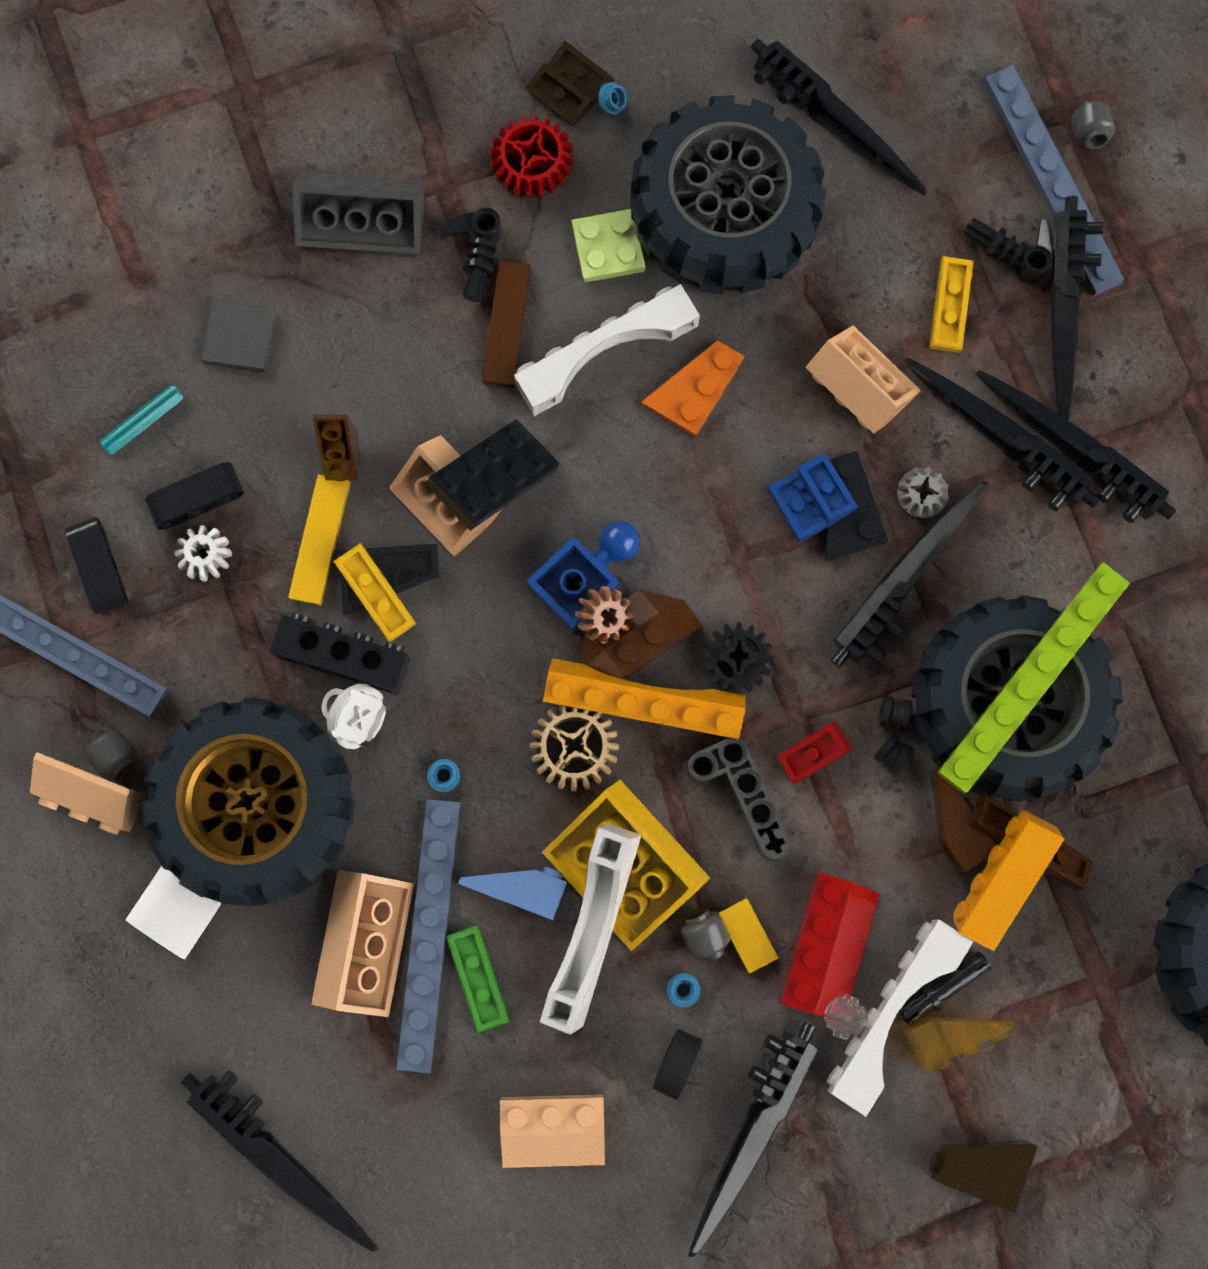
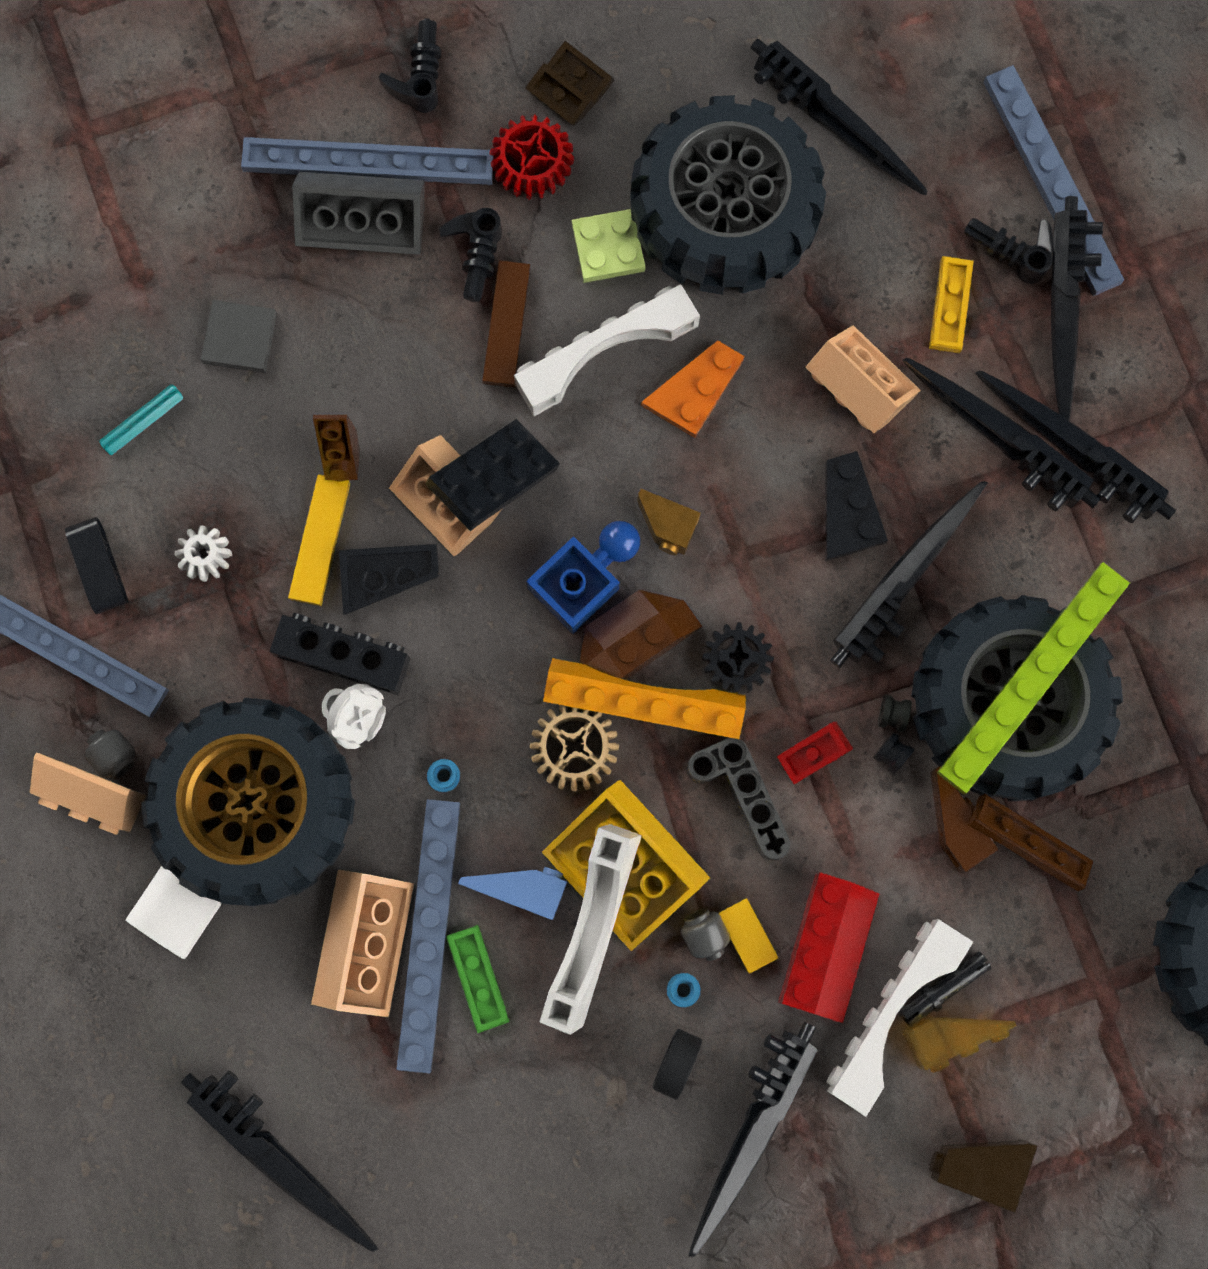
(194, 496): black beam -> none
(369, 160): none -> sand blue plate
(375, 592): yellow tile -> none
(423, 74): none -> black piece
(552, 1131): light nougat slope -> none
(612, 98): dark azure plate -> none
(613, 605): nougat gear -> none
(668, 522): none -> pearl gold slope
(812, 498): blue slope -> none
(845, 1017): clear gear -> none
(910, 499): light grey gear -> none
(1007, 879): light orange brick -> none
(1093, 124): dark grey head -> none

